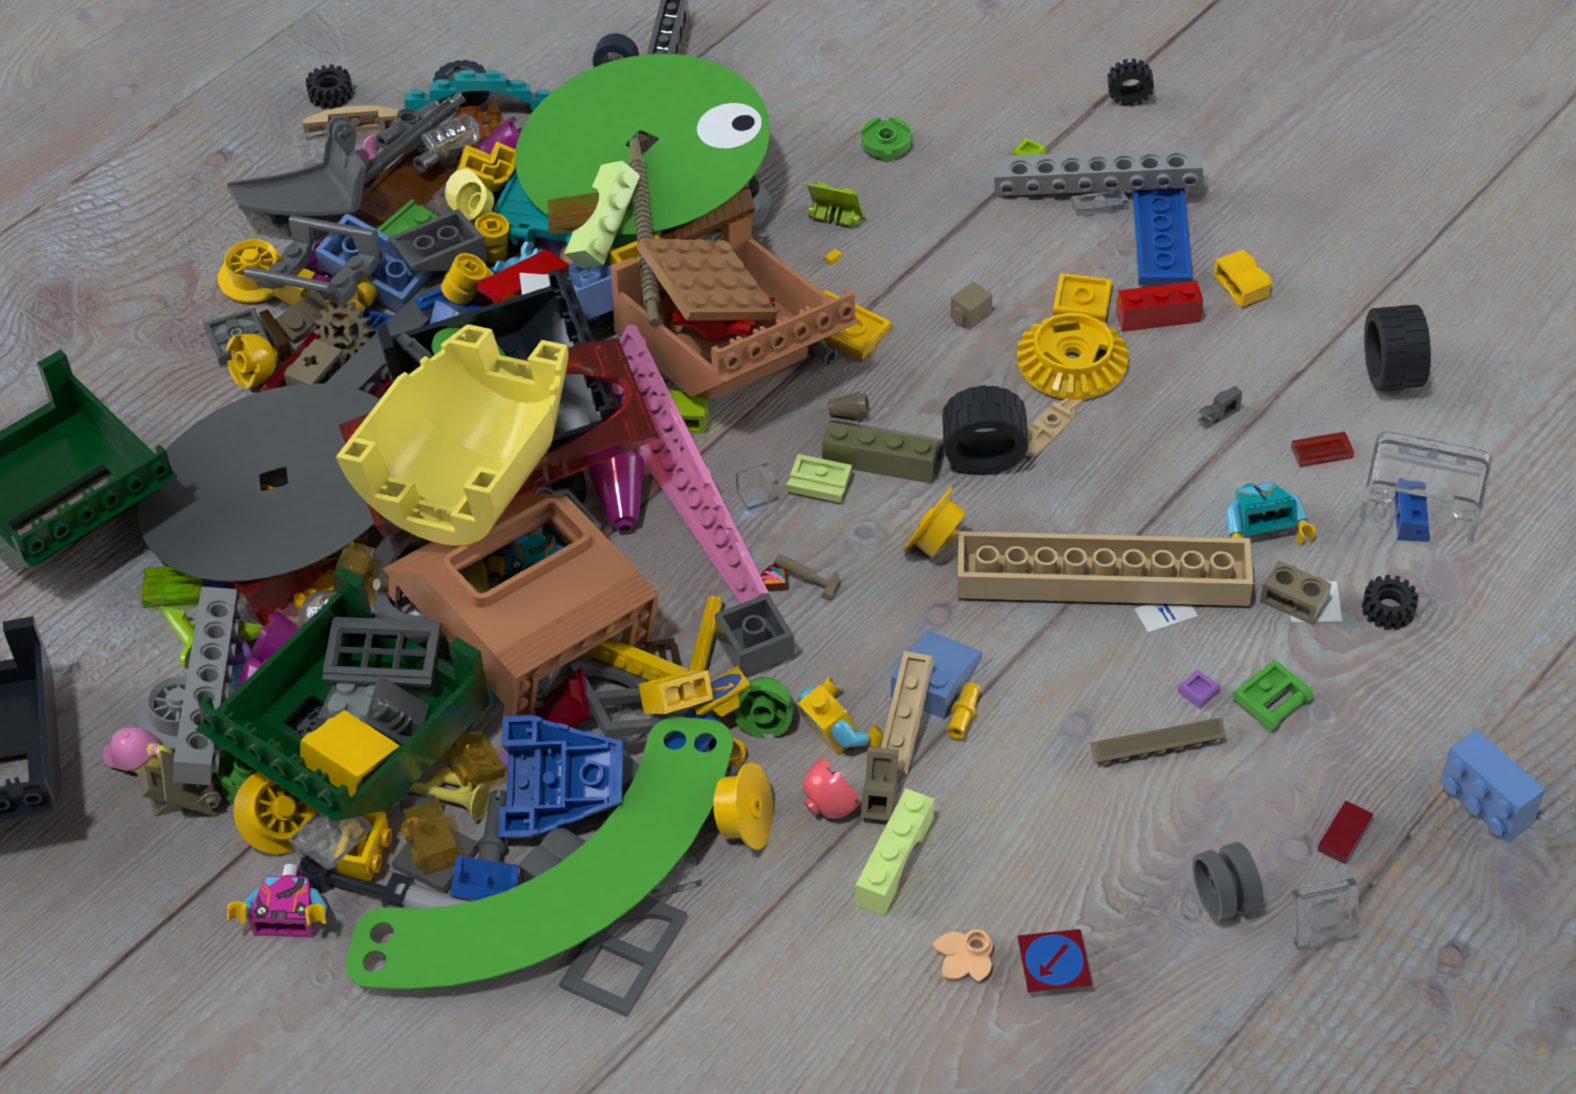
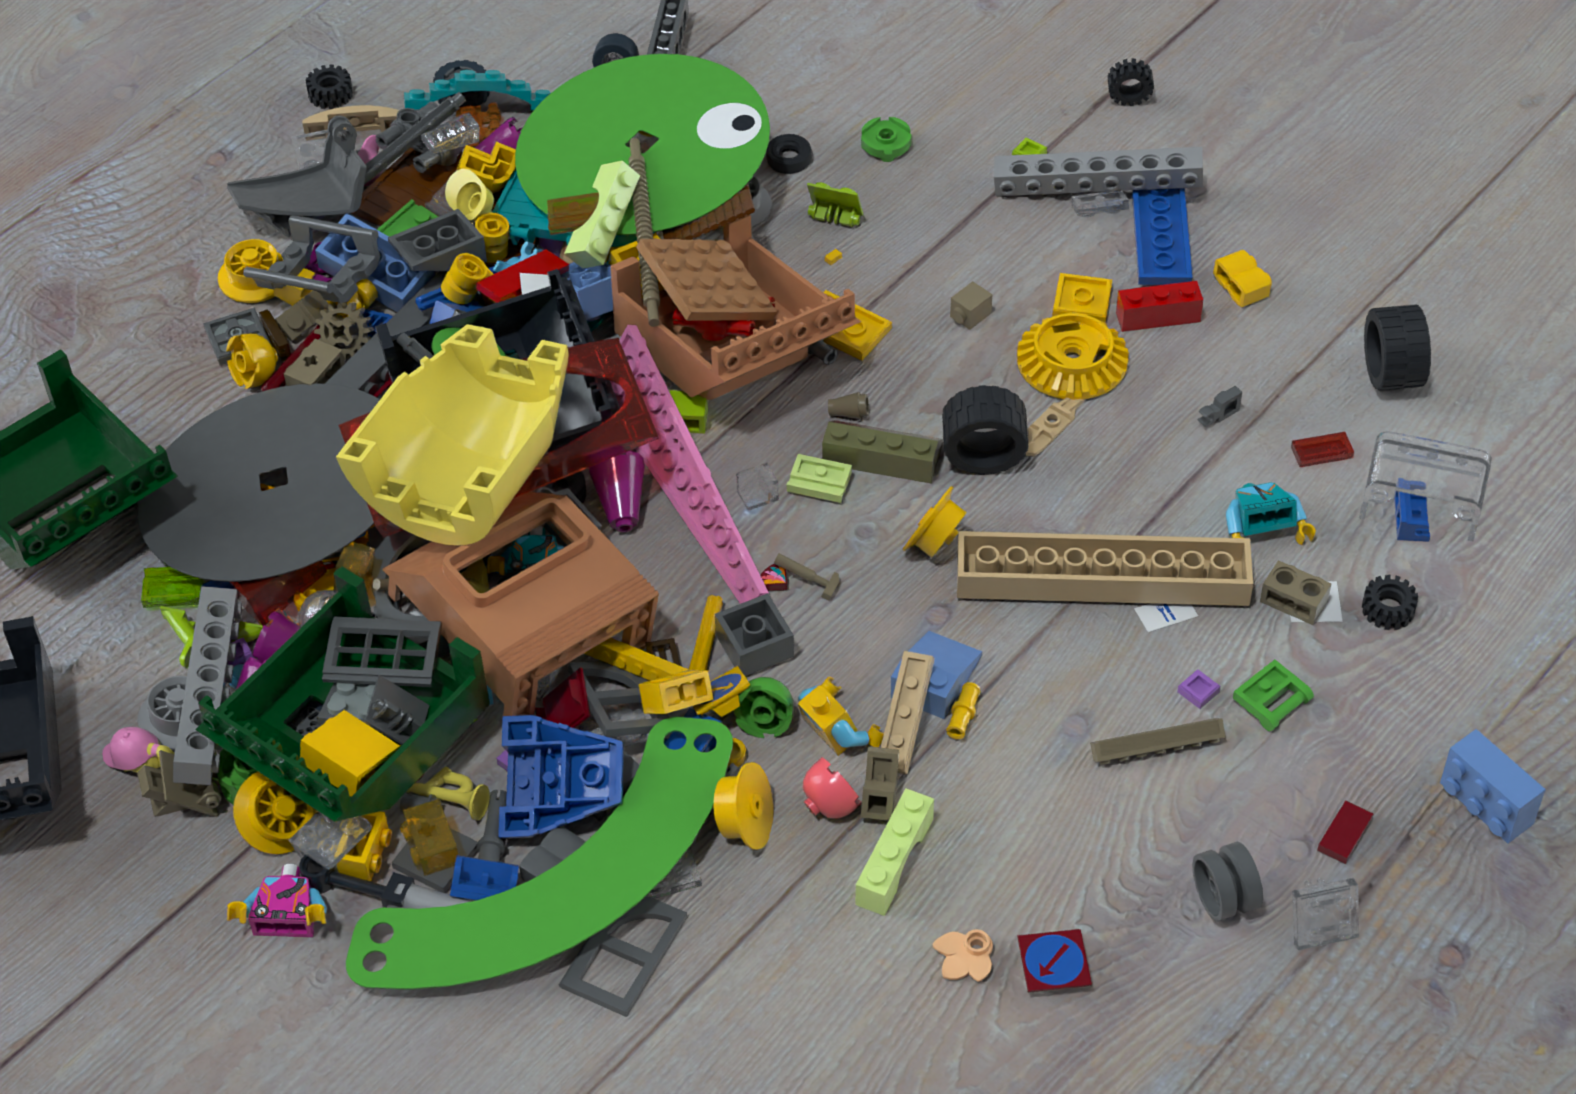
(474, 759): clear yellow plate -> none
(789, 142): none -> black tyre

